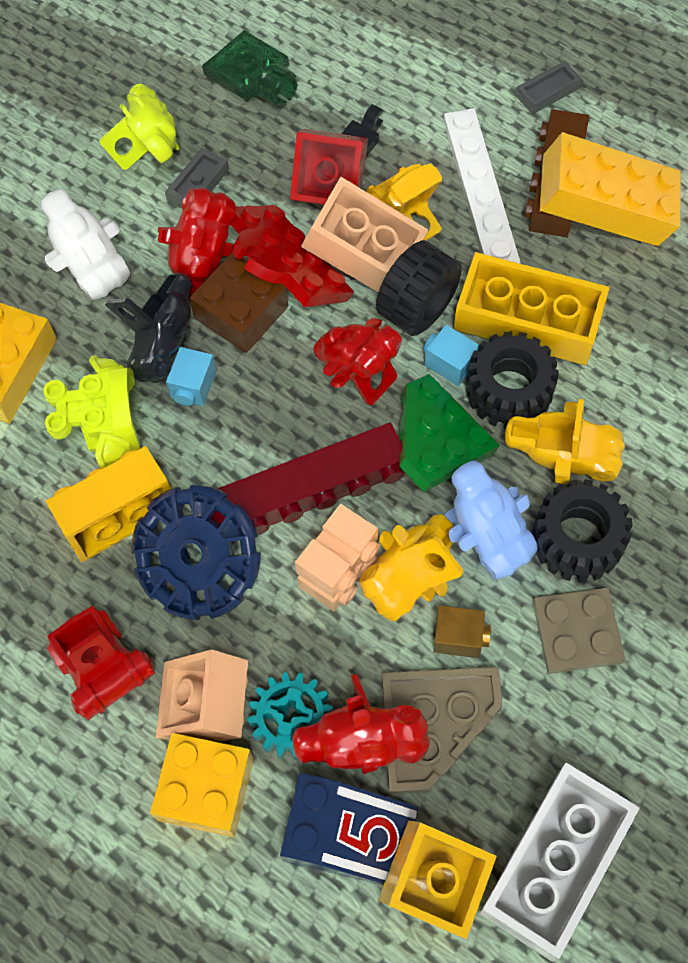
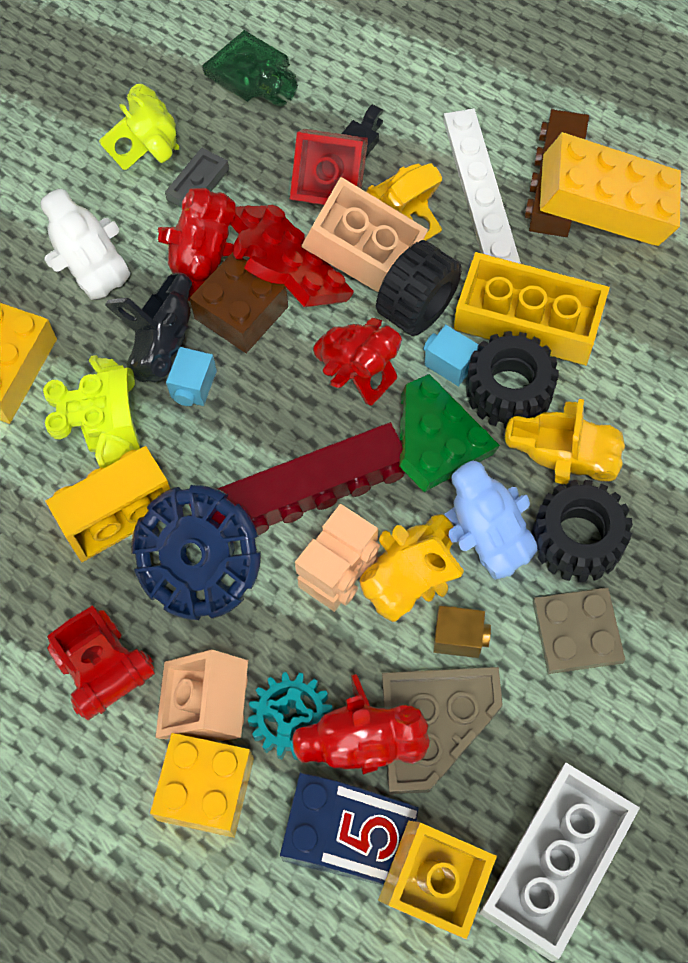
(548, 87): dark grey tile -> none

